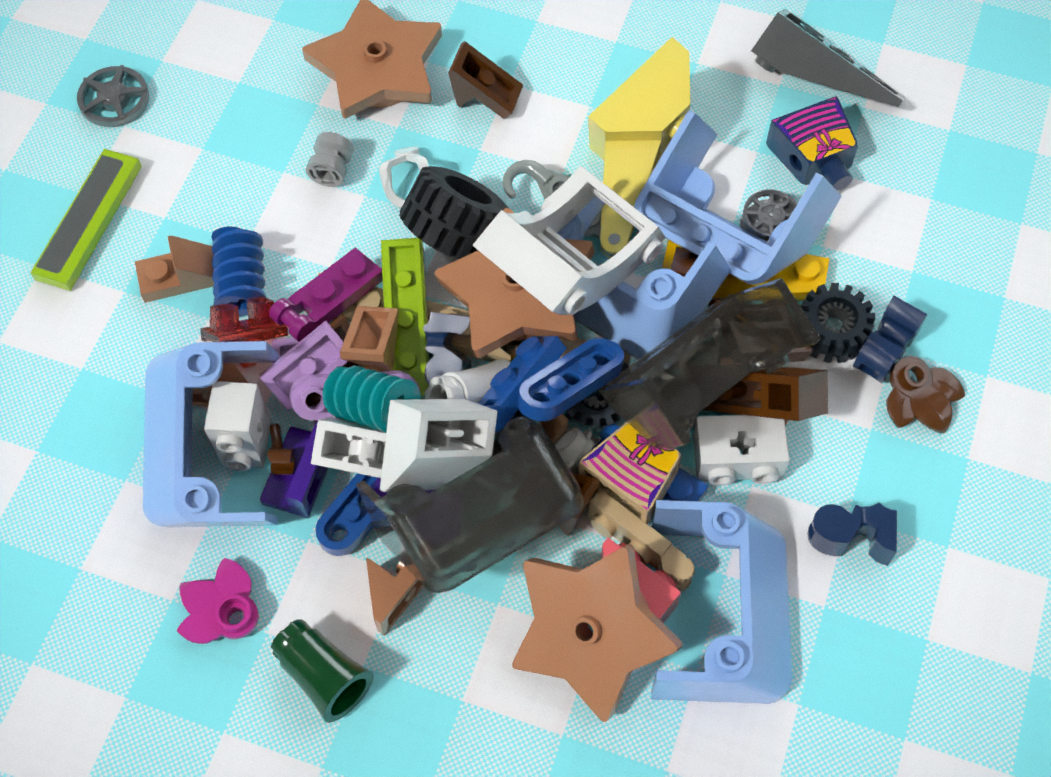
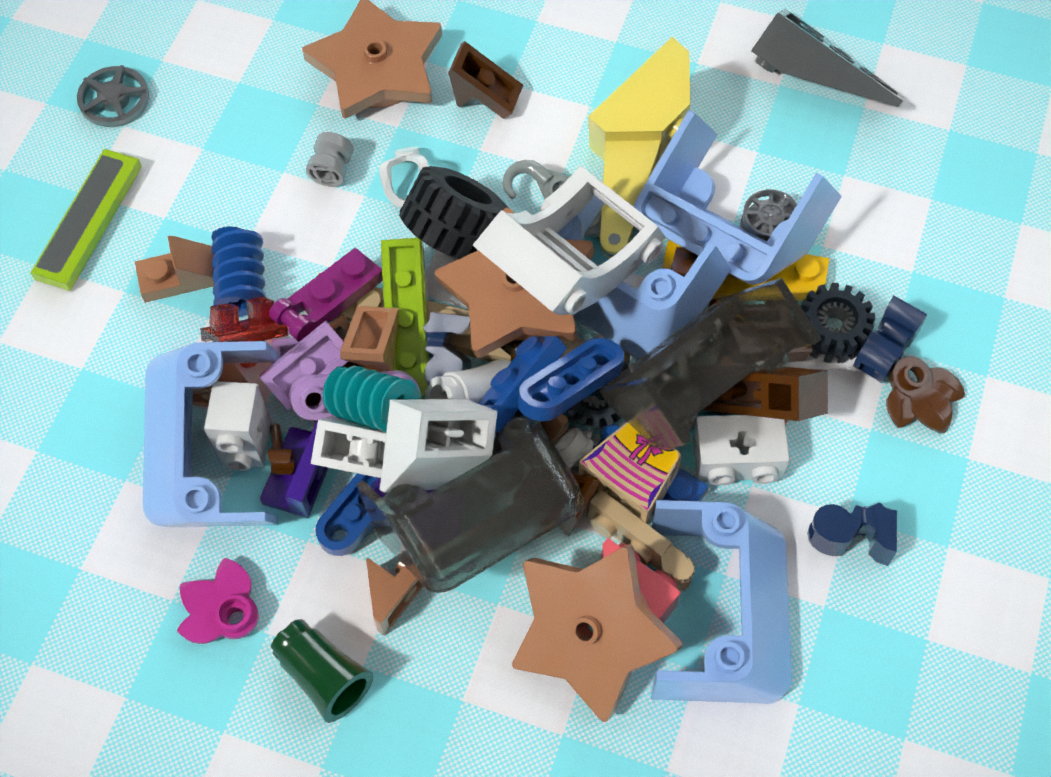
(815, 142): dark blue torso -> none

